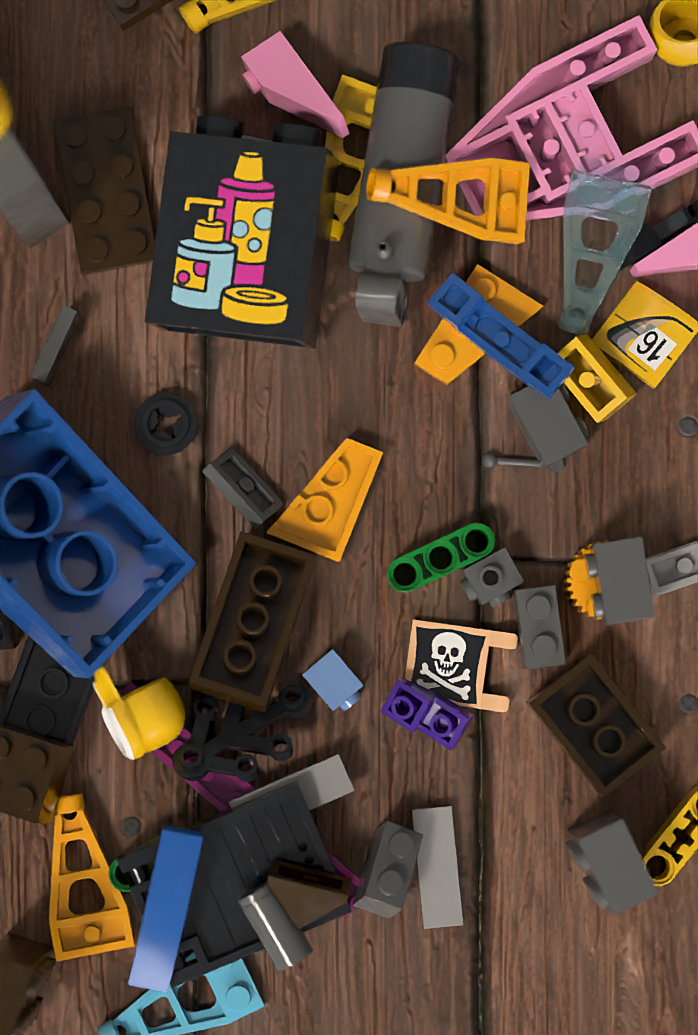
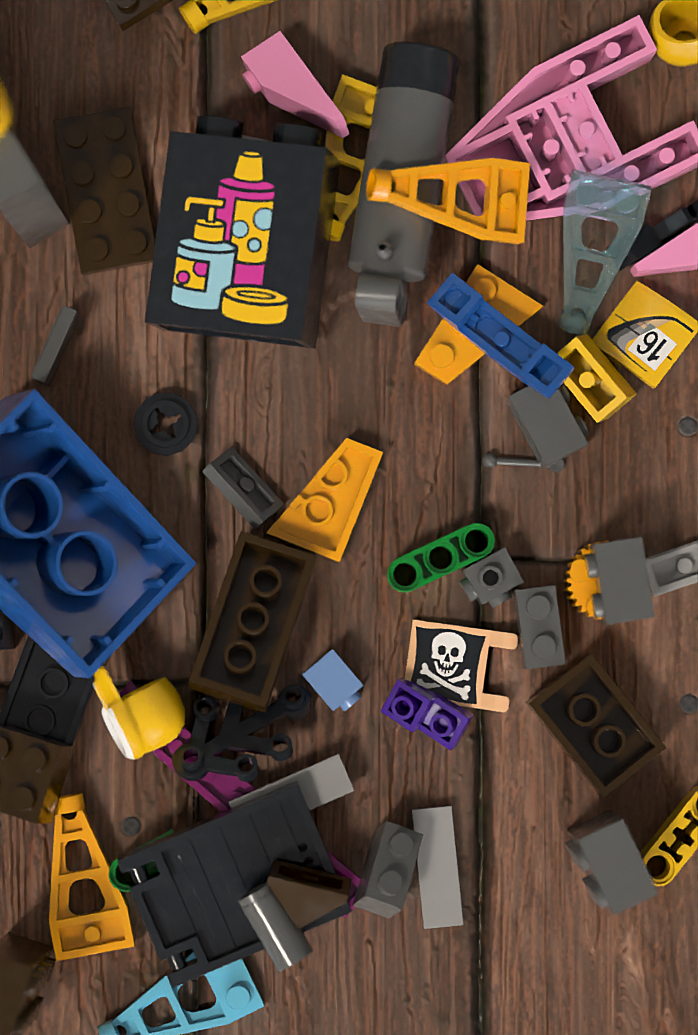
(165, 908): blue slope -> none

